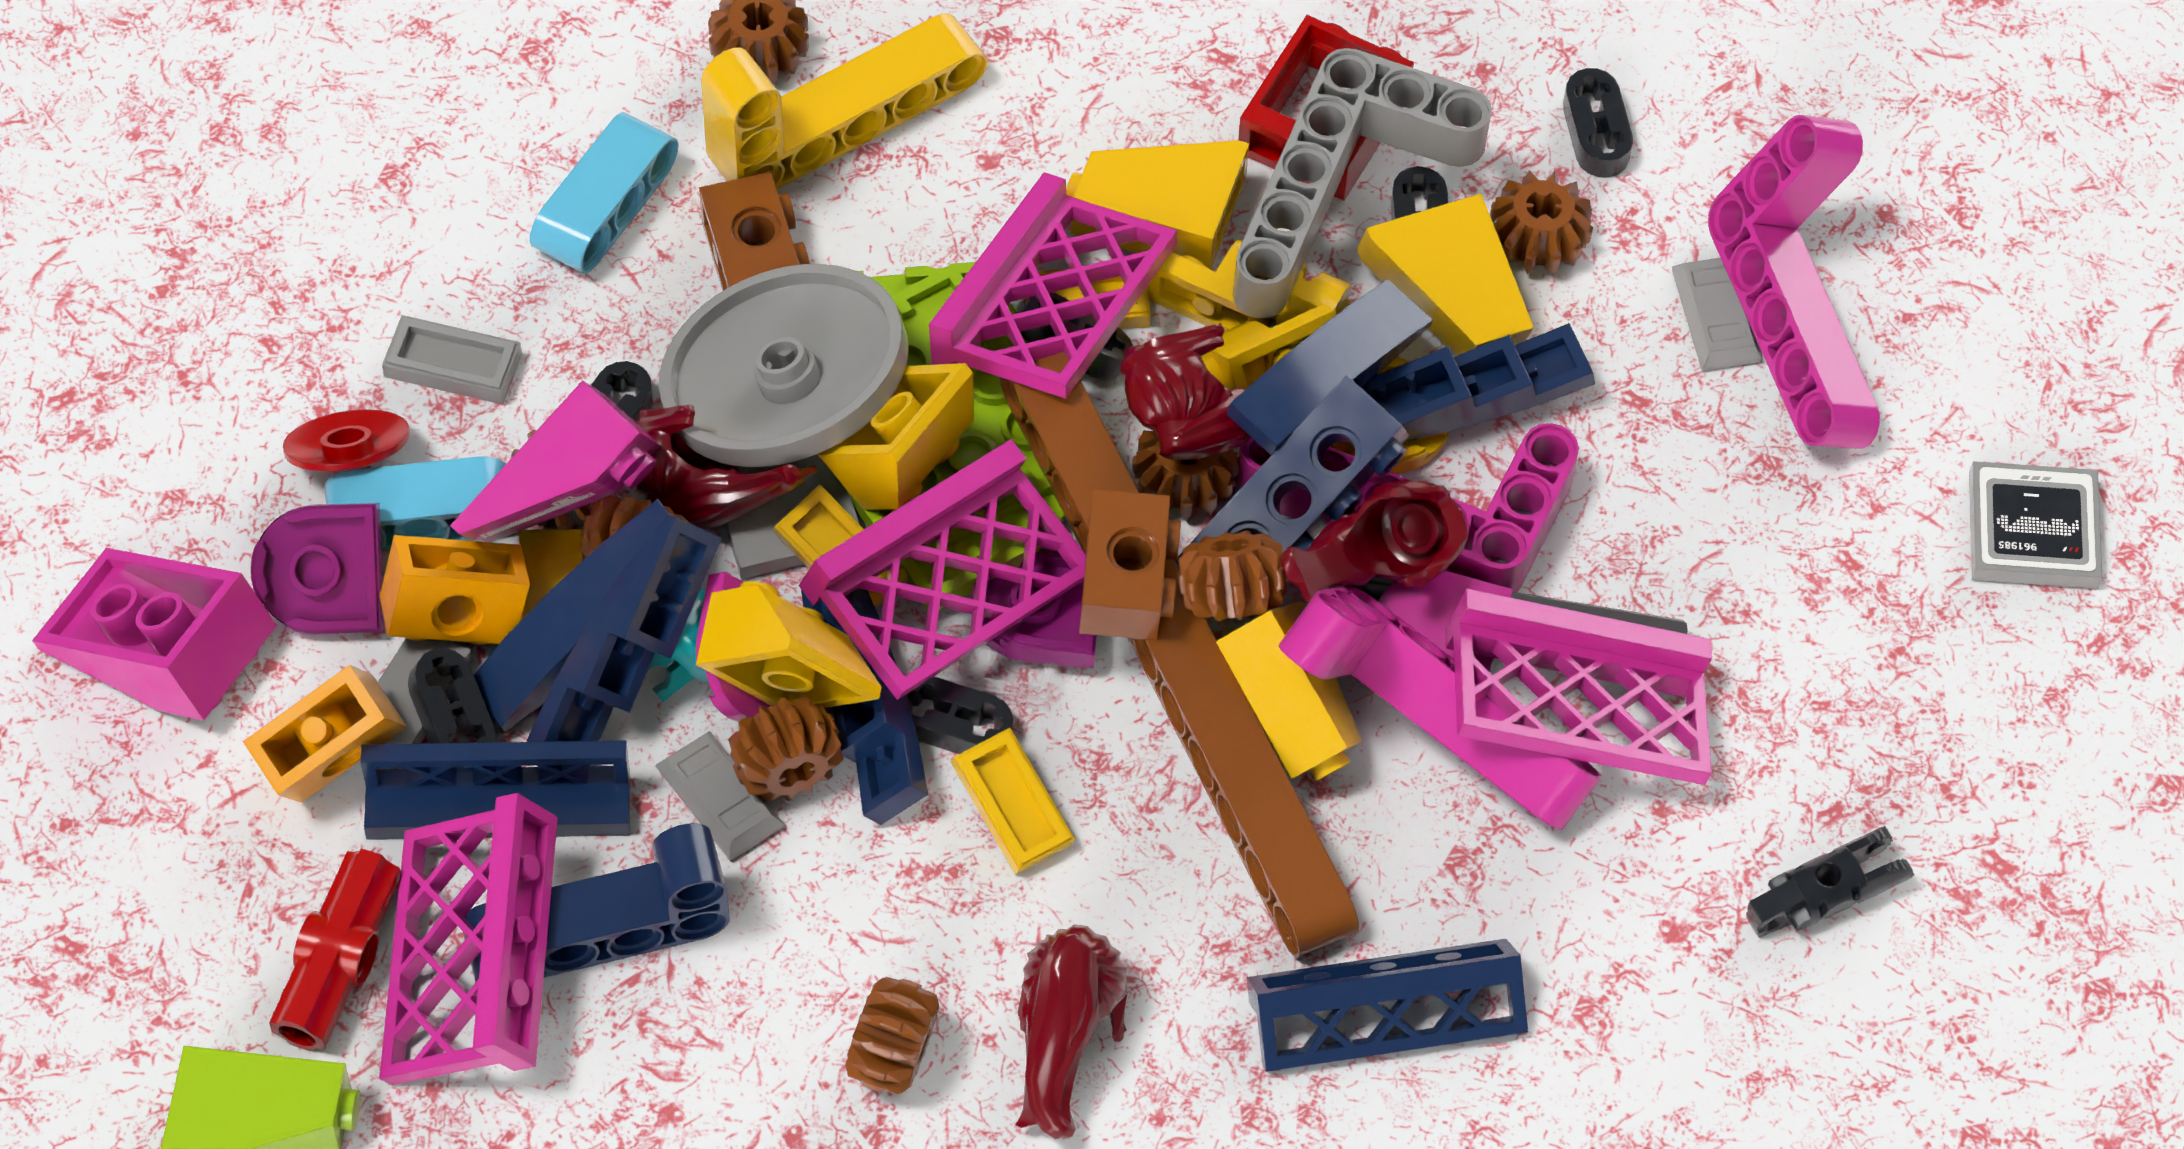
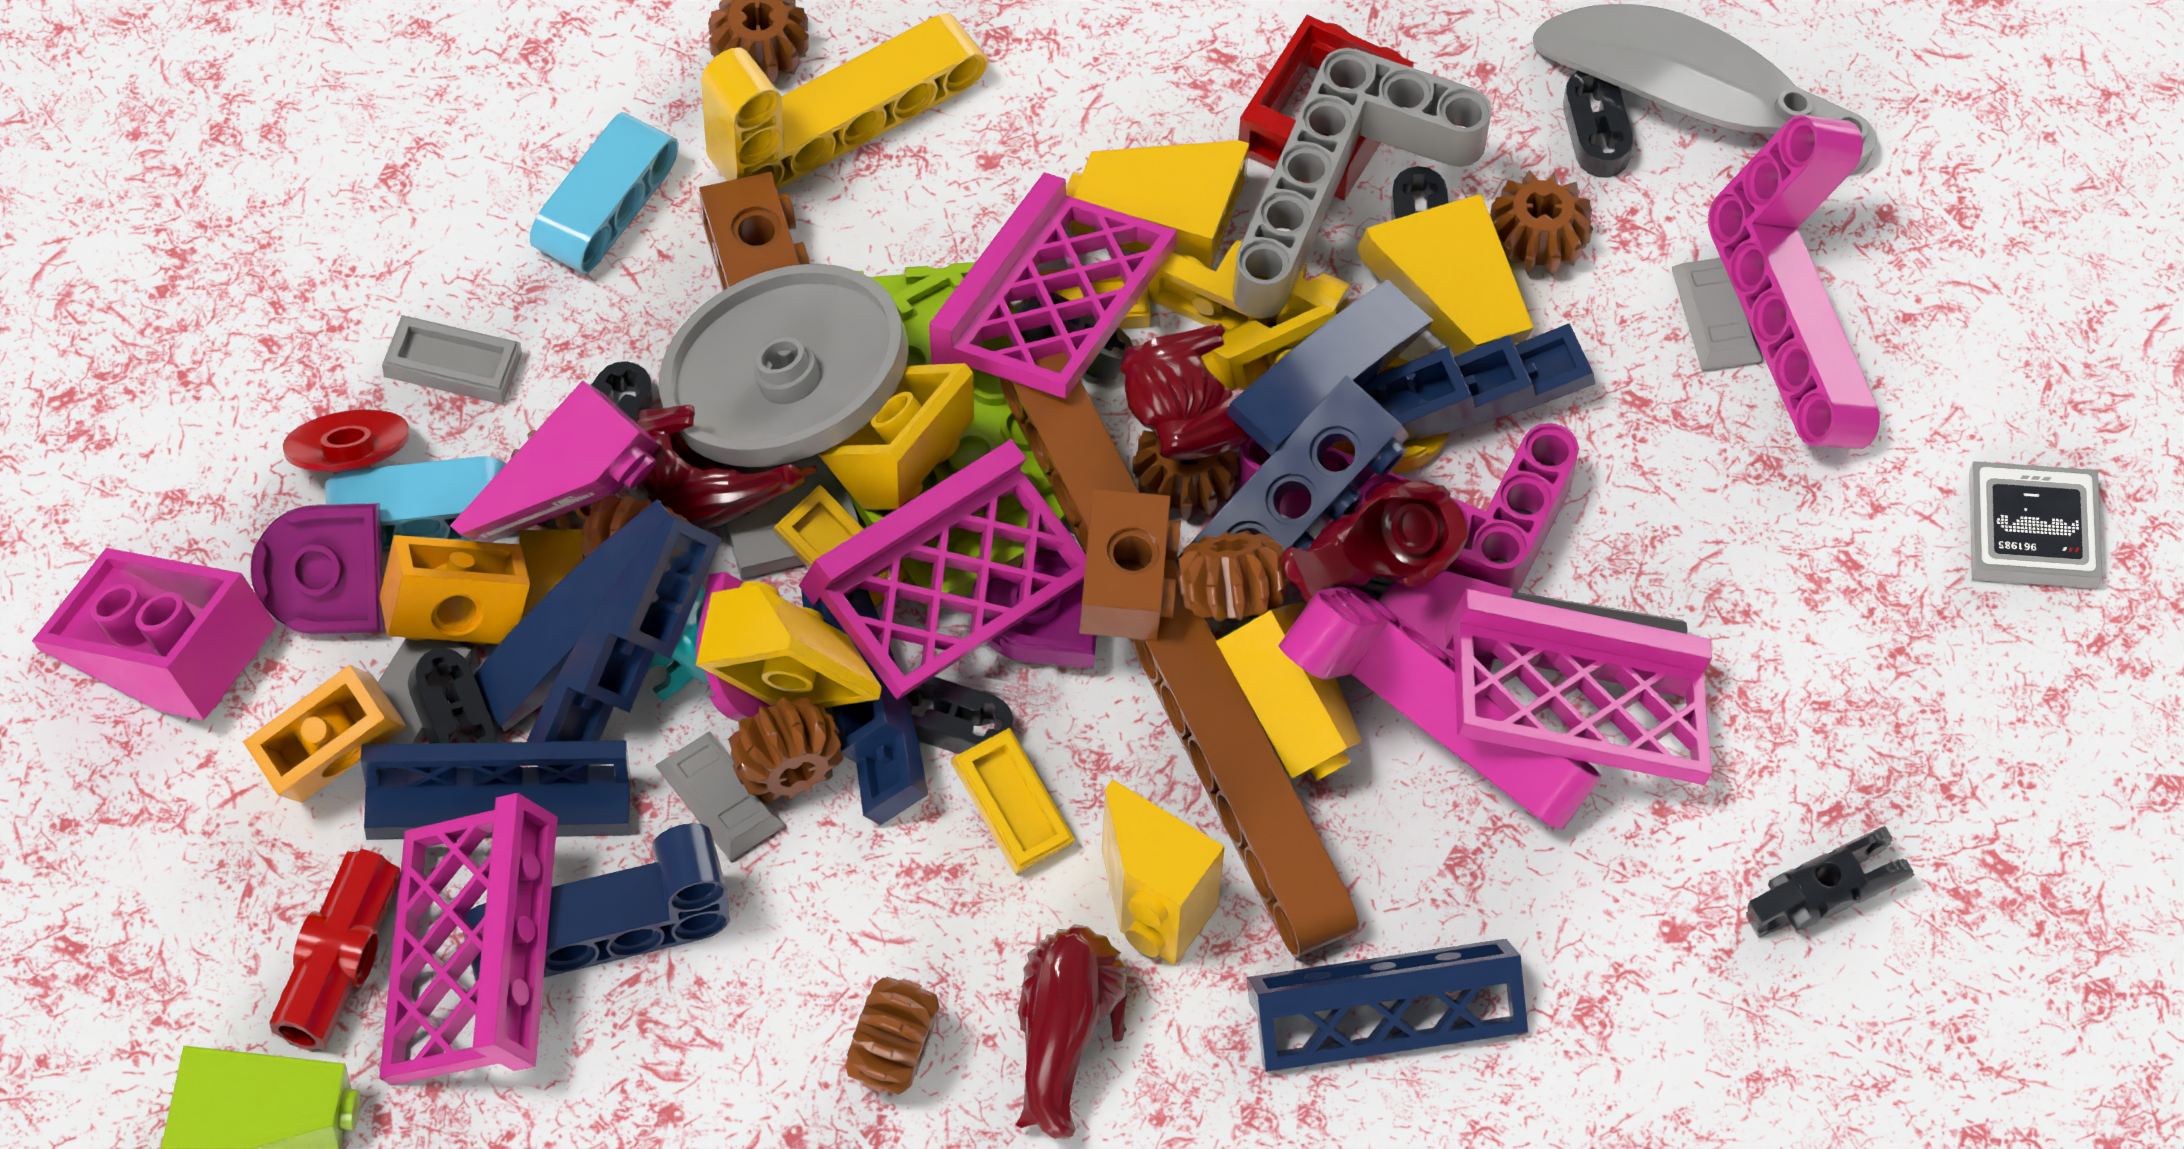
(1158, 874): none -> yellow slope
(1685, 68): none -> light grey plant

